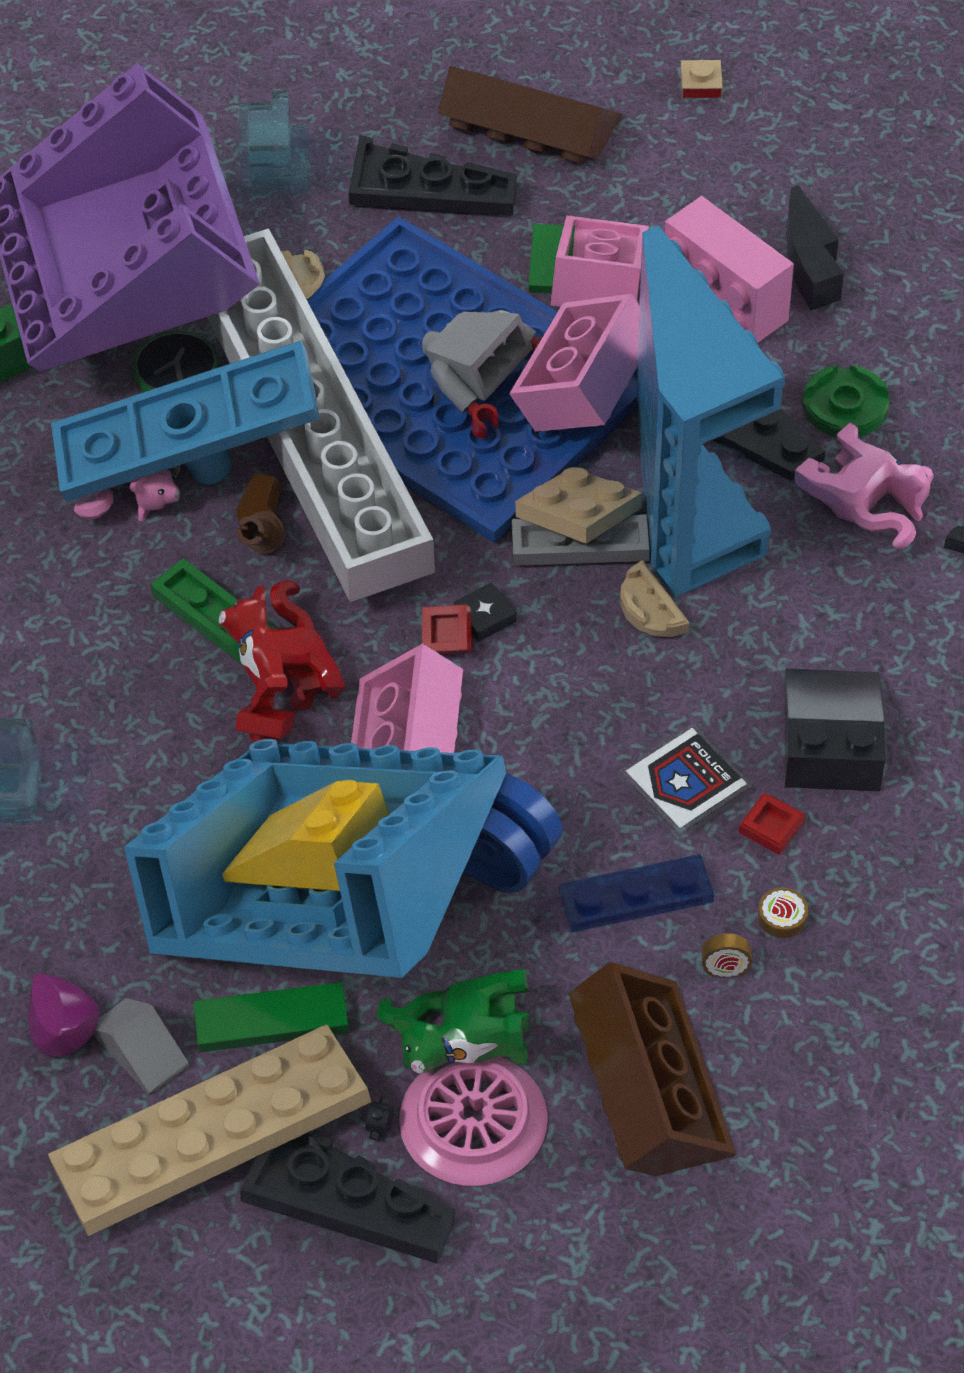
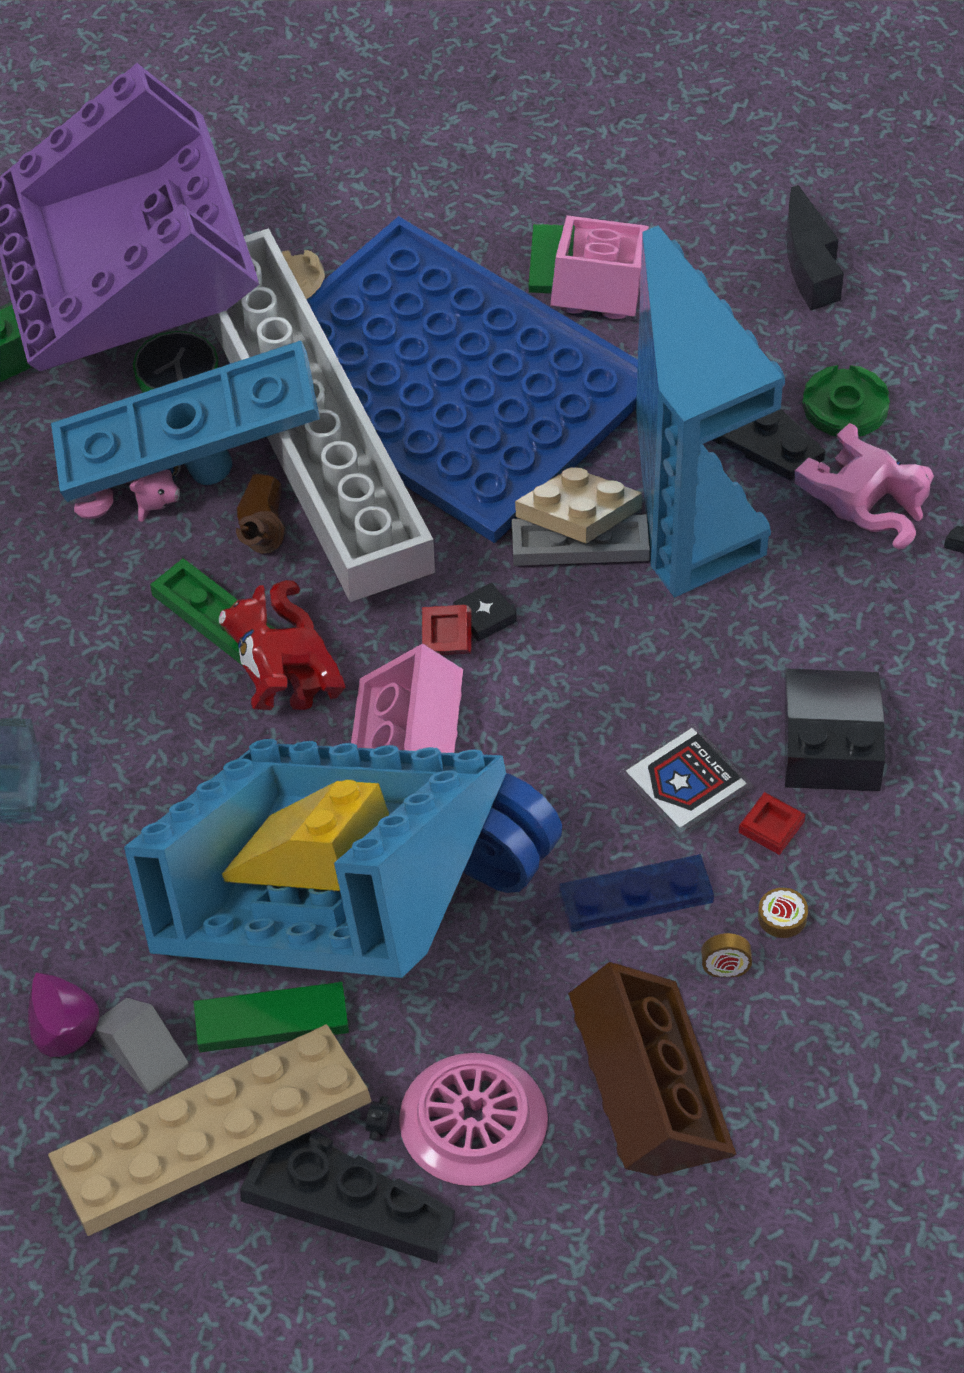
(265, 723): red plate -> none
(271, 149): clear light blue plate -> none
(412, 181): black wing -> none
(476, 357): light grey torso -> none
(476, 1026): green animal -> none
(526, 113): reddish brown slope -> none
(580, 364): bright pink brick -> none
(649, 605): tan plate -> none
(701, 79): tan plate -> none
(736, 265): bright pink brick -> none

